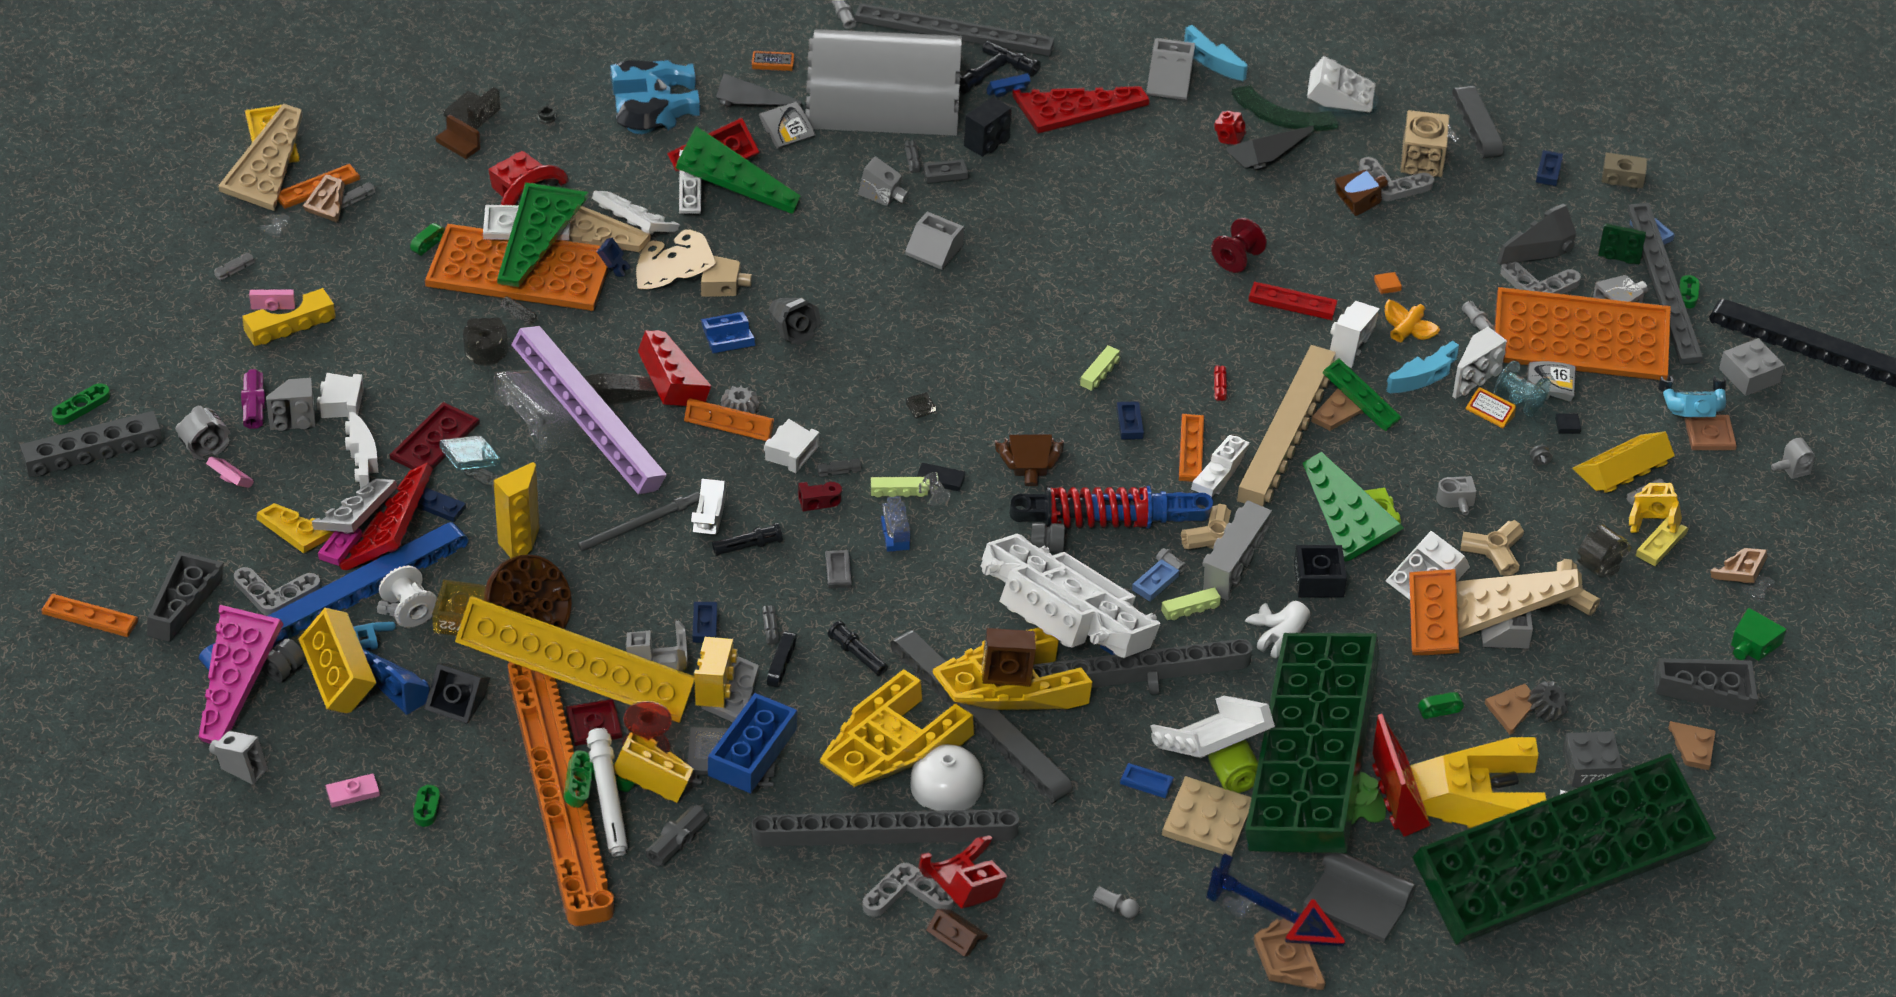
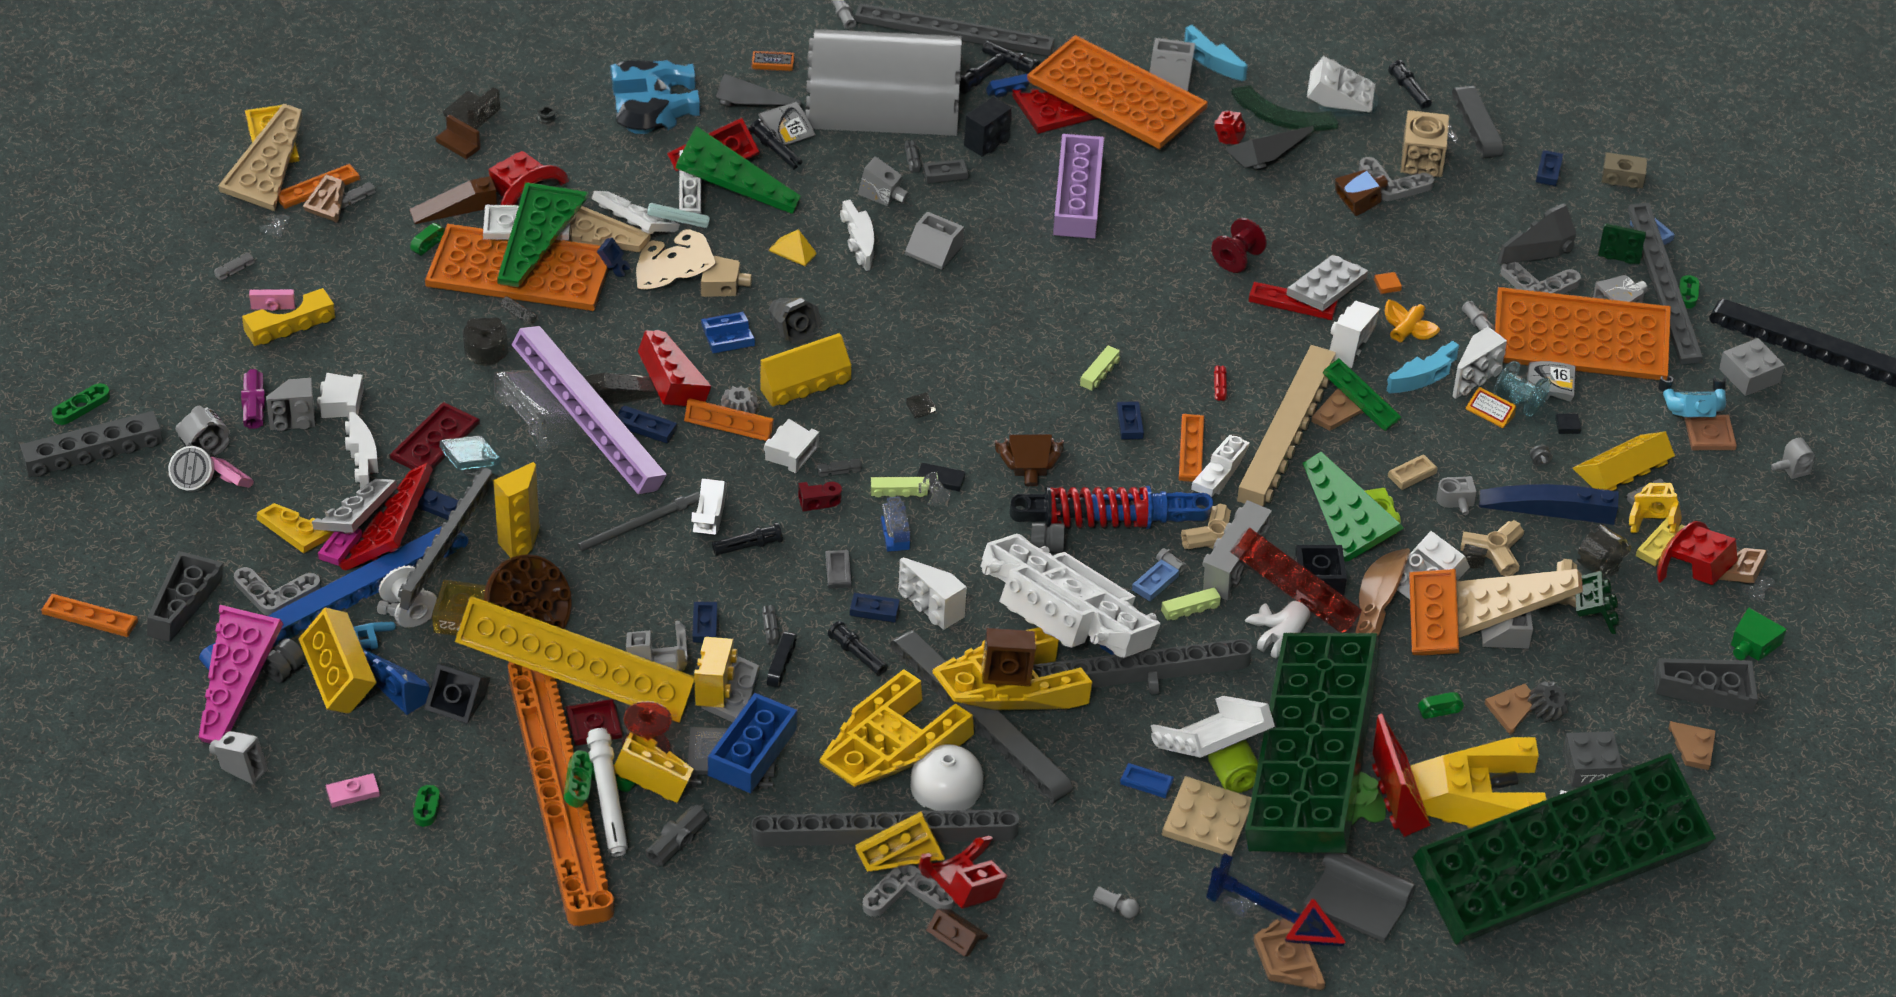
(191, 468): none -> tile
(442, 542): none -> dark grey plate
(463, 199): none -> reddish brown wedge
(647, 424): none -> dark blue plate
(678, 215): none -> light aqua axle
(769, 138): none -> black pin
(794, 247): none -> yellow slope
(805, 370): none -> yellow slope
(860, 232): none -> white slope
(874, 607): none -> dark blue plate
(899, 845): none -> yellow wedge
(933, 592): none -> white slope
(1078, 186): none -> lavender brick
(1117, 91): none -> orange plate
(1295, 580): none -> clear red brick
(1327, 282): none -> light grey plate
(1379, 588): none -> medium nougat plant
(1406, 79): none -> black pin
(1412, 472): none -> tan plate
(1475, 556): none -> clear smoke plate
(1554, 501): none -> dark blue slope
(1598, 598): none -> dark green bracket
(1707, 550): none -> red piece

